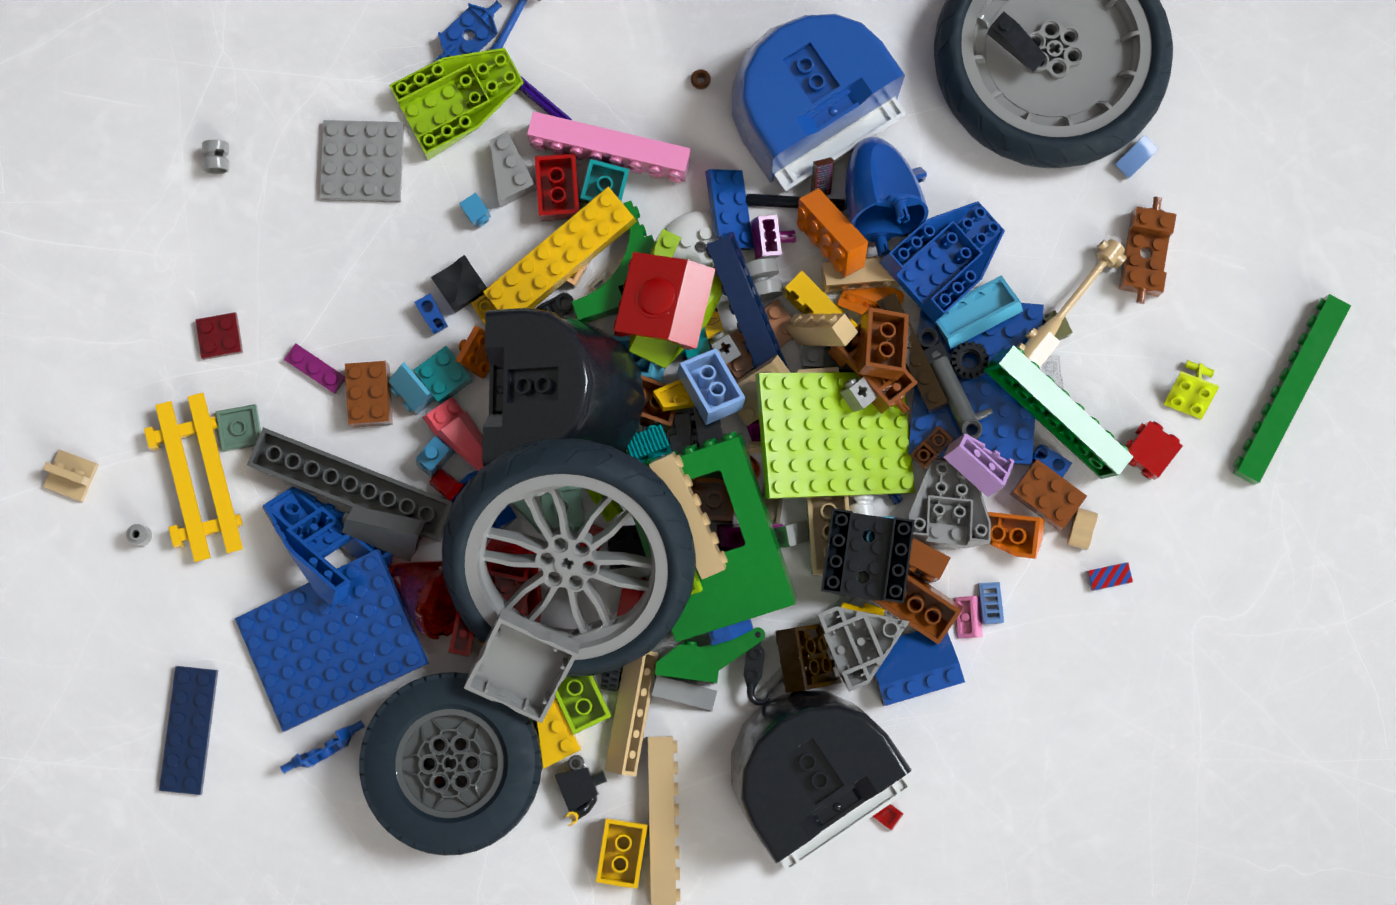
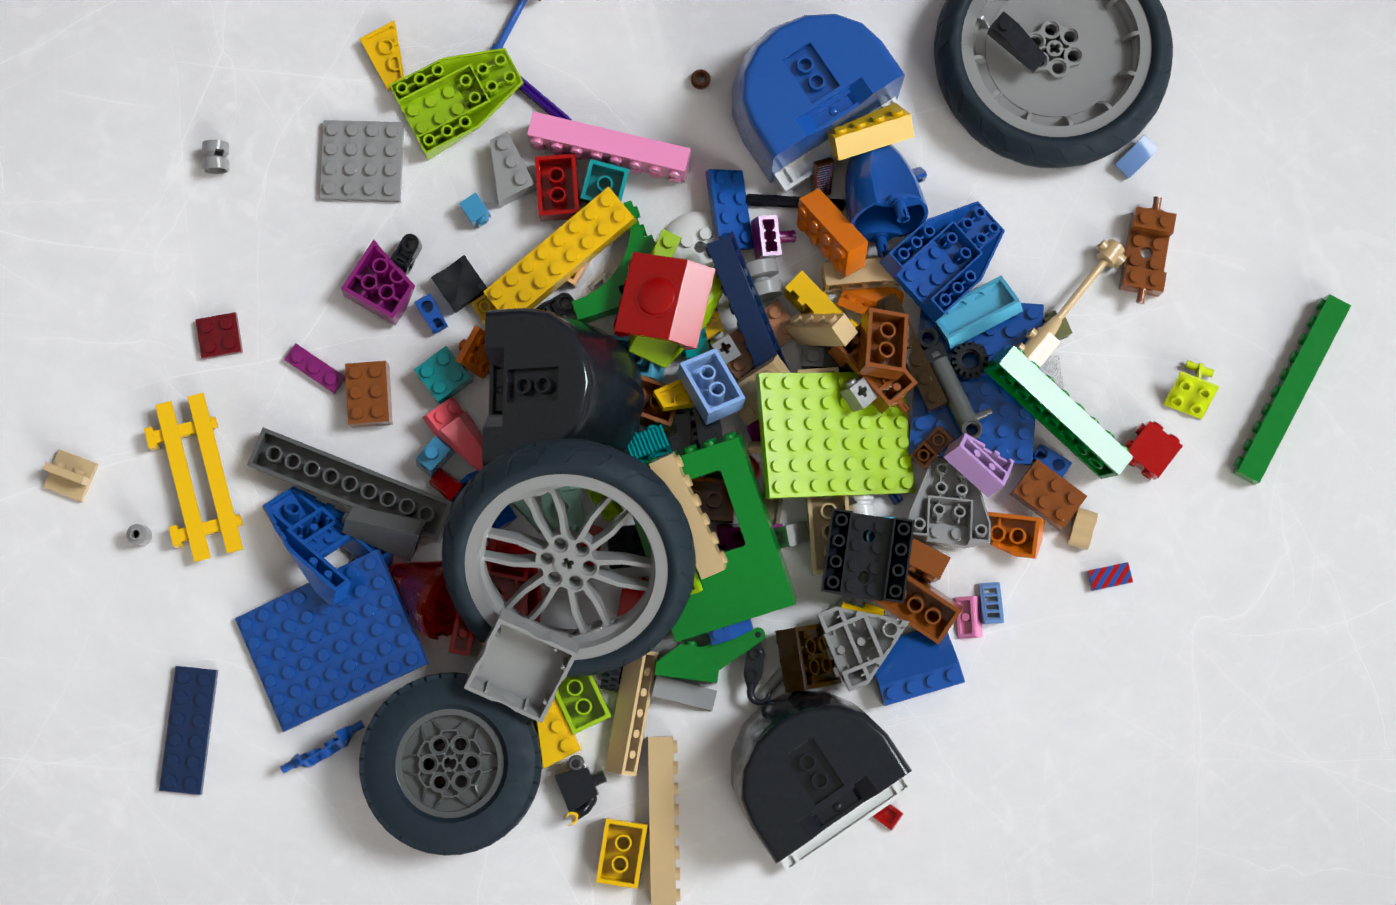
(238, 427): sand green tile -> none
(379, 285): none -> magenta wedge
(385, 53): none -> yellow wing
(406, 255): none -> black piece
(411, 389): medium azure slope -> none
(473, 19): blue plate -> none
(871, 132): none -> yellow wedge

